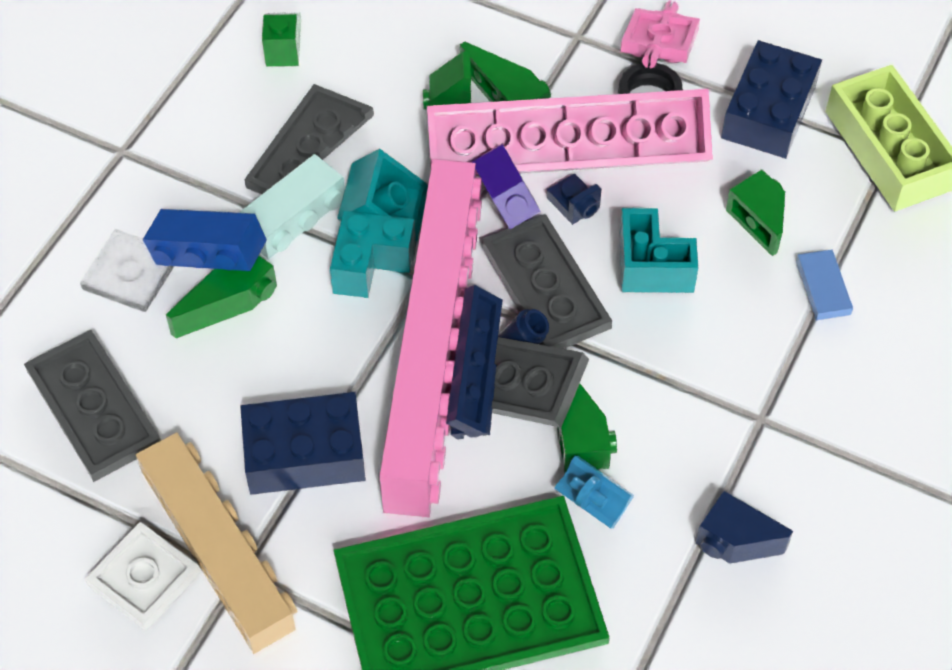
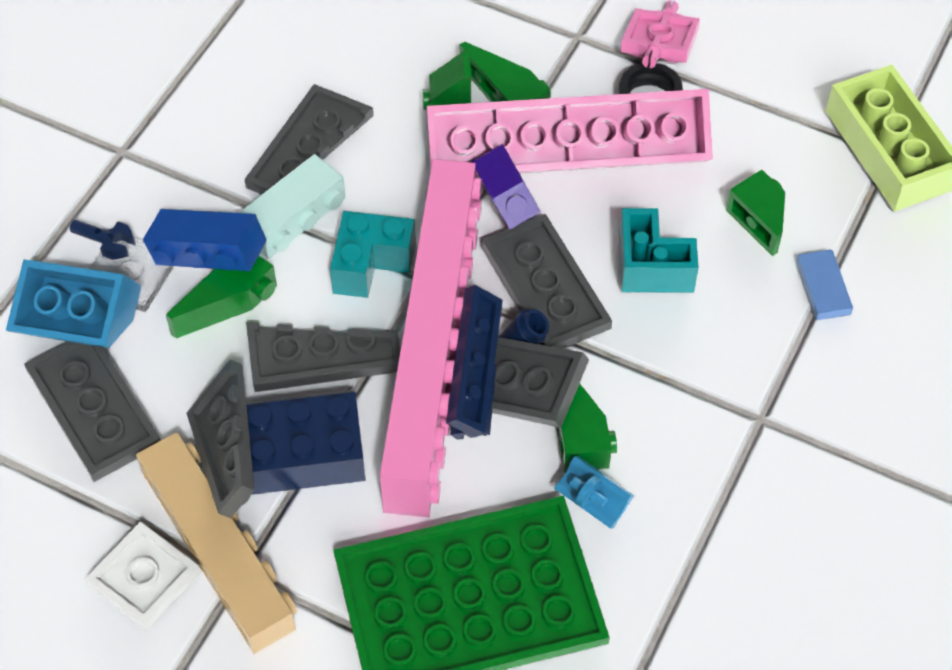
(72, 304): none -> dark azure slope
(109, 250): none -> dark blue bar
(223, 439): none -> dark grey wing
(281, 39): green slope -> none
(305, 357): none -> dark grey wing
(385, 188): teal slope -> none
(575, 198): dark blue bracket -> none
(741, 532): dark blue slope -> none
(771, 99): dark blue brick -> none

